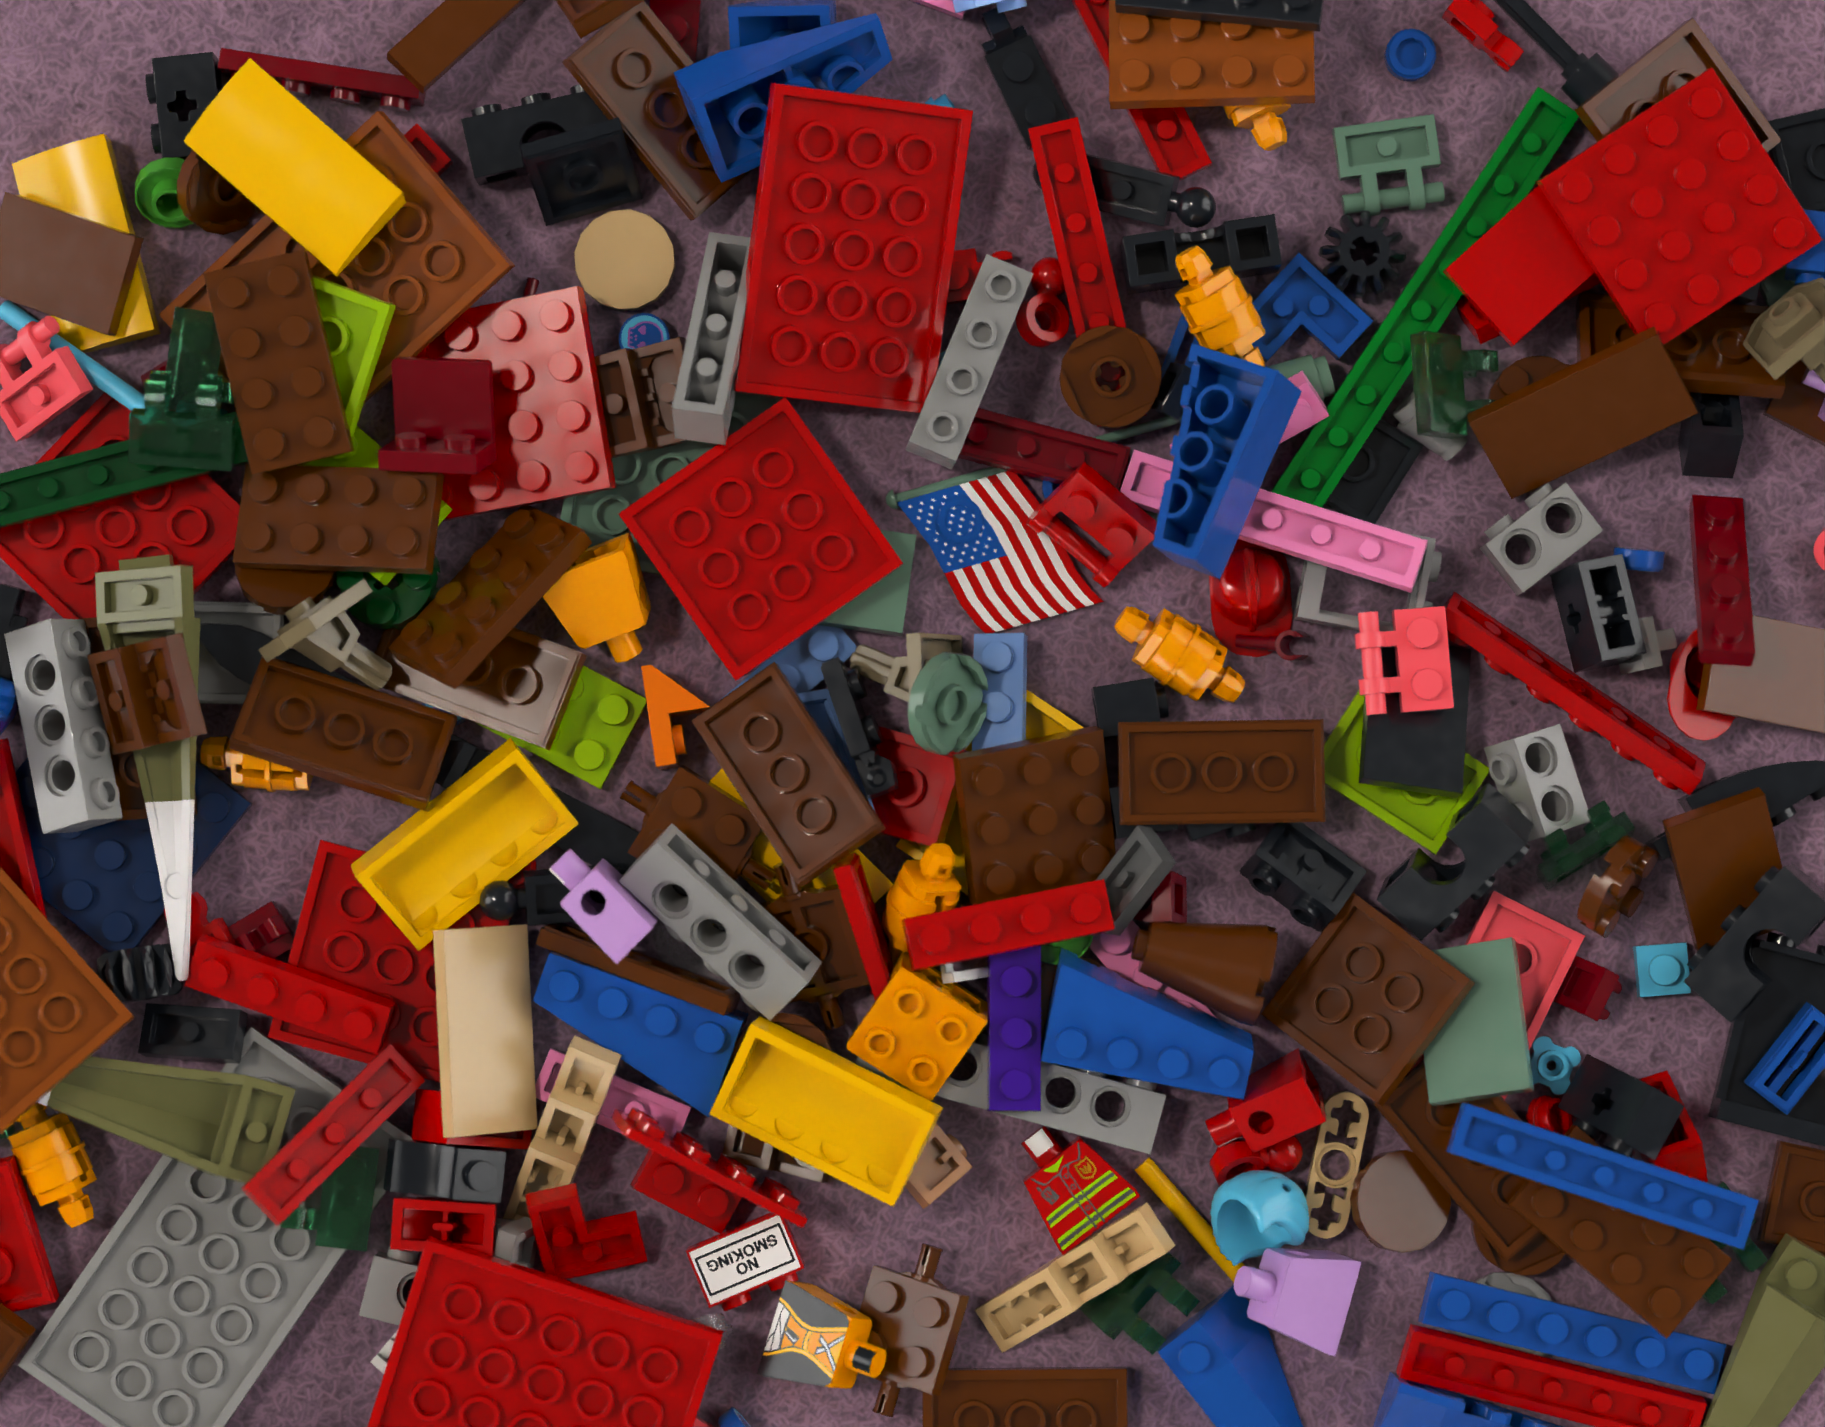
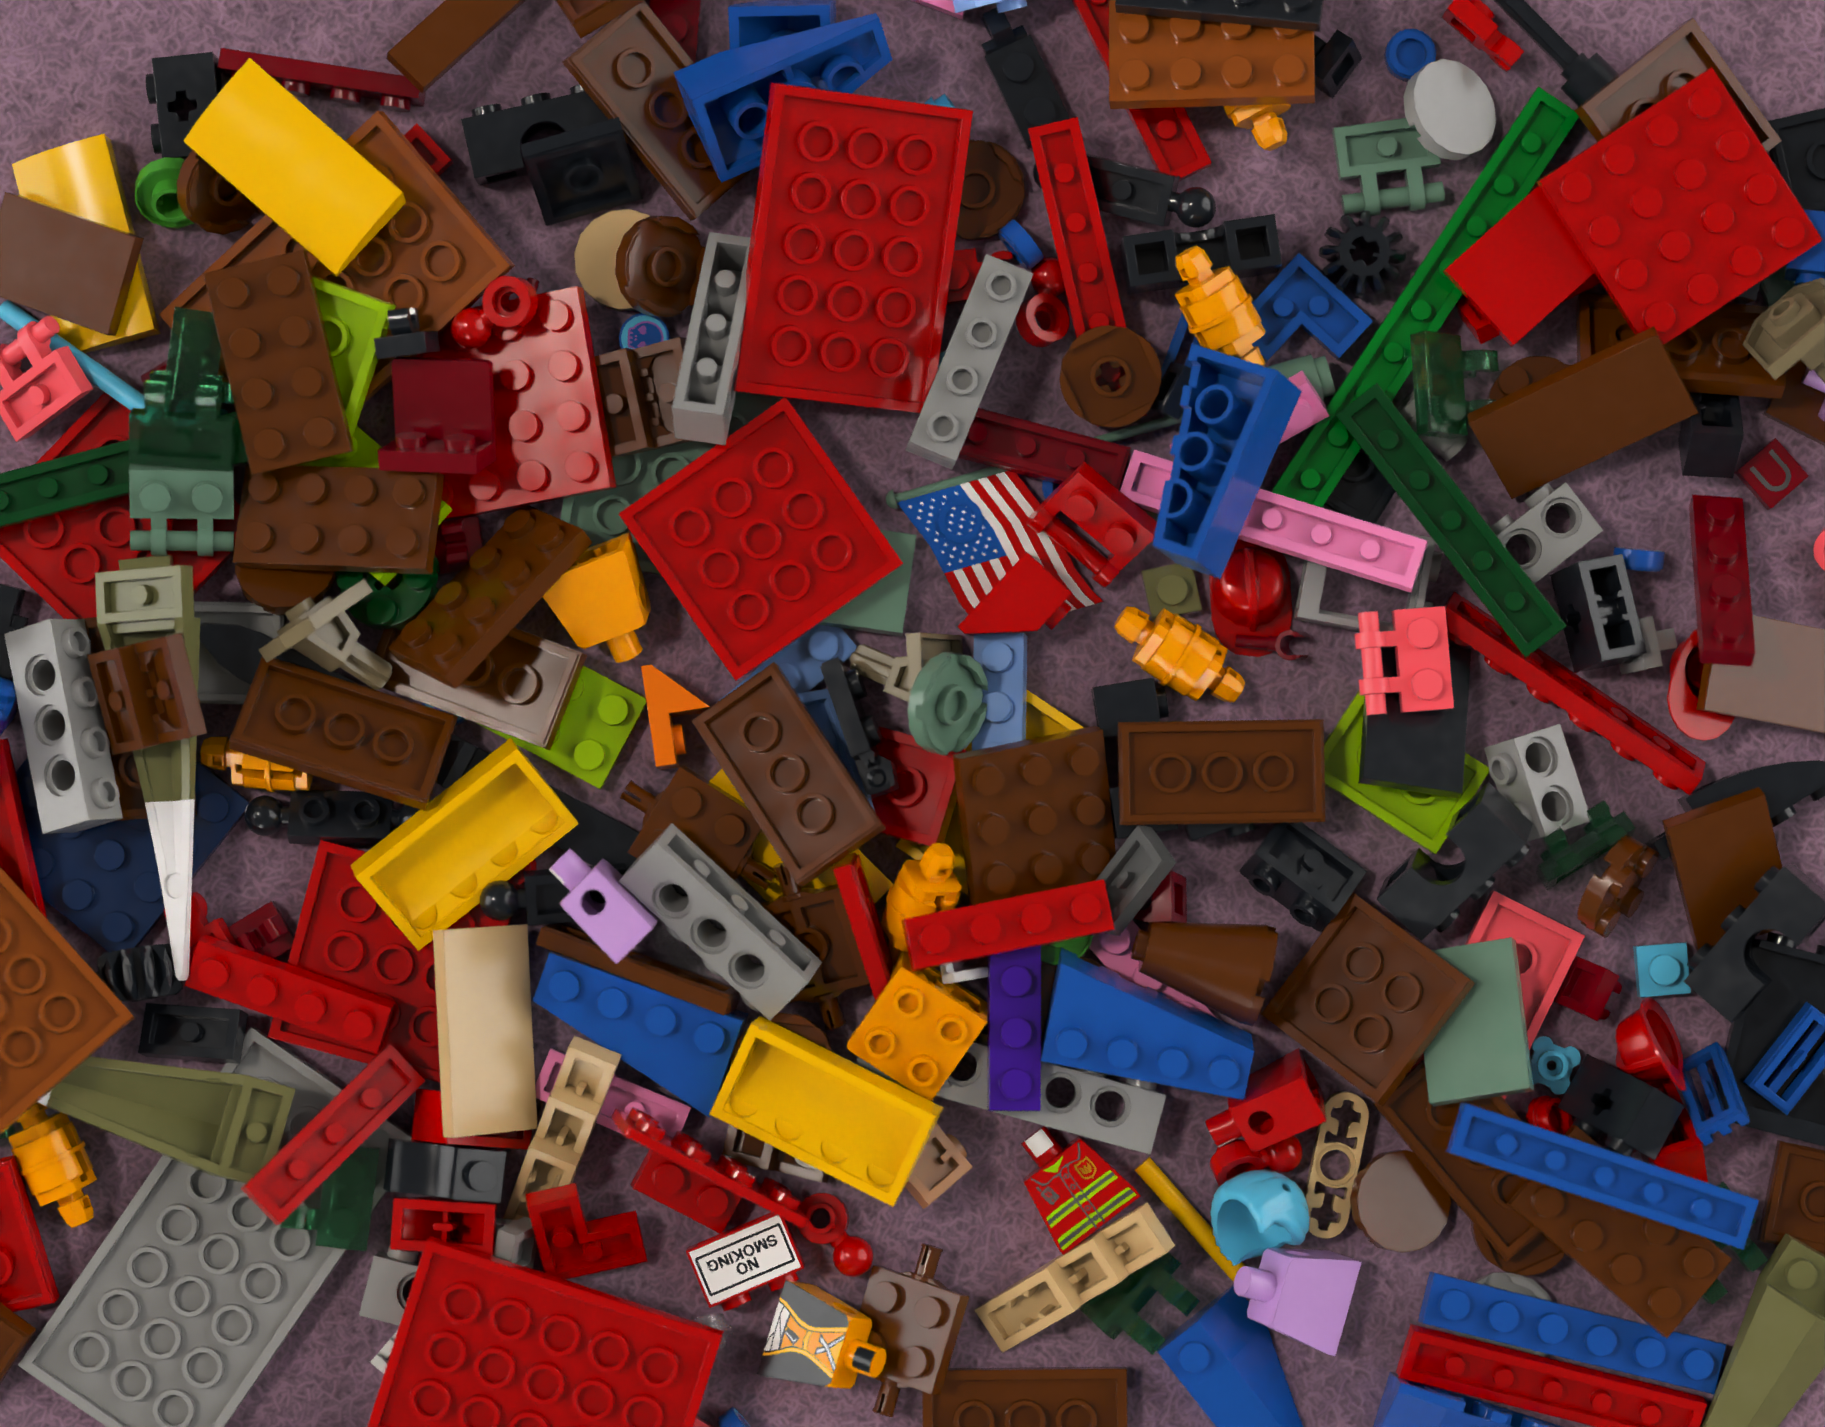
(181, 494): none -> sand green plate
(327, 815): none -> black plate
(405, 337): none -> black tile
(457, 543): none -> dark red tile
(474, 326): none -> red plate
(659, 265): none -> reddish brown tile
(851, 1253): none -> red plate
(983, 207): none -> reddish brown tile
(1020, 601): none -> red slope
(1021, 245): none -> blue tile
(1172, 589): none -> olive plate
(1334, 62): none -> black tile
(1450, 109): none -> light grey tile
(1451, 520): none -> dark green plate
(1649, 1045): none -> red piece
(1721, 1118): none -> blue tile
(1771, 474): none -> dark red tile

